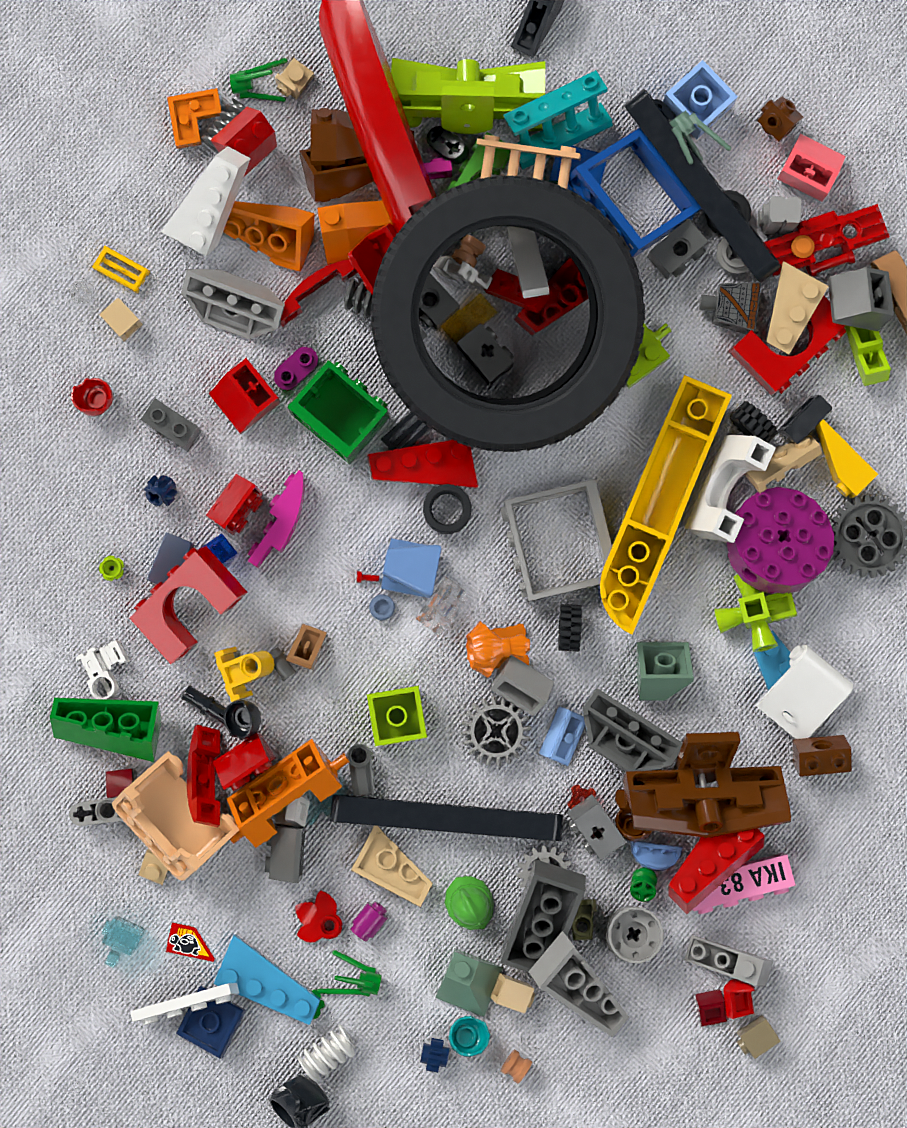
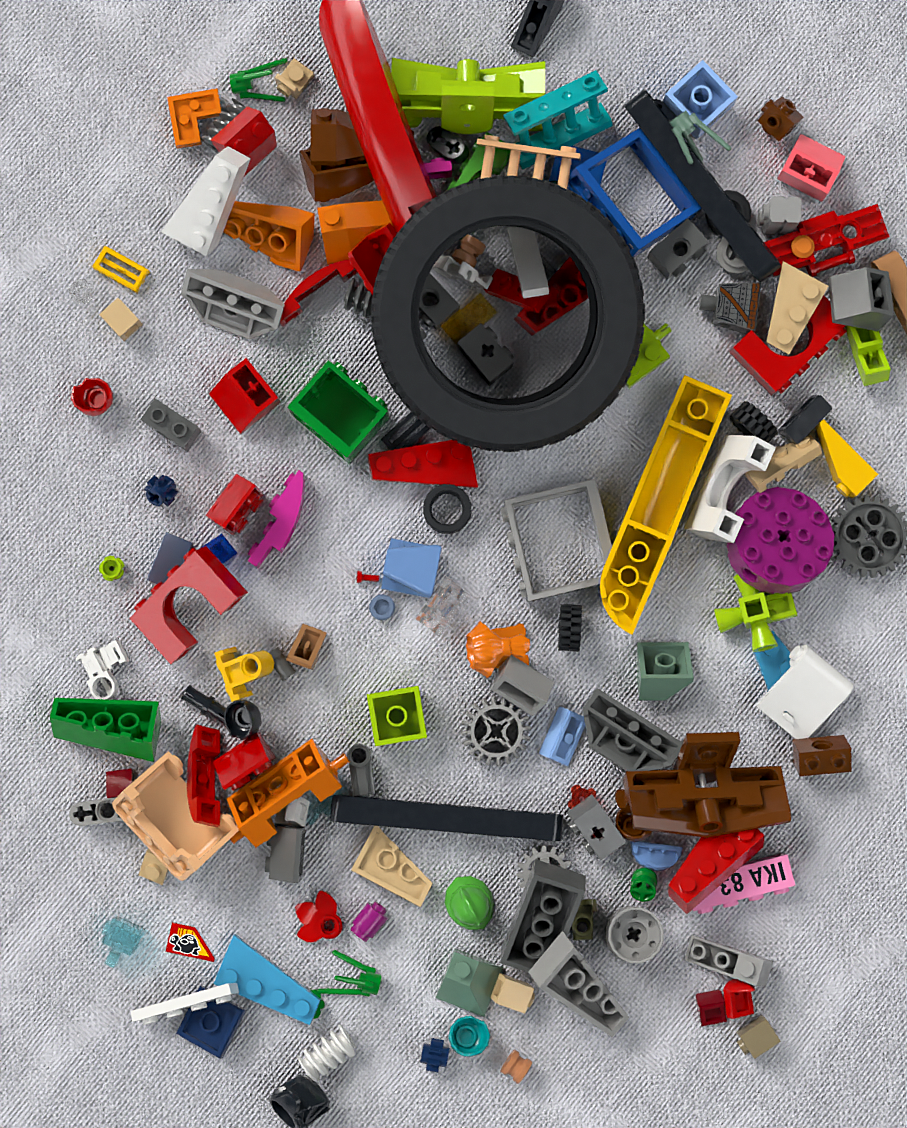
(298, 370): magenta plate -> none

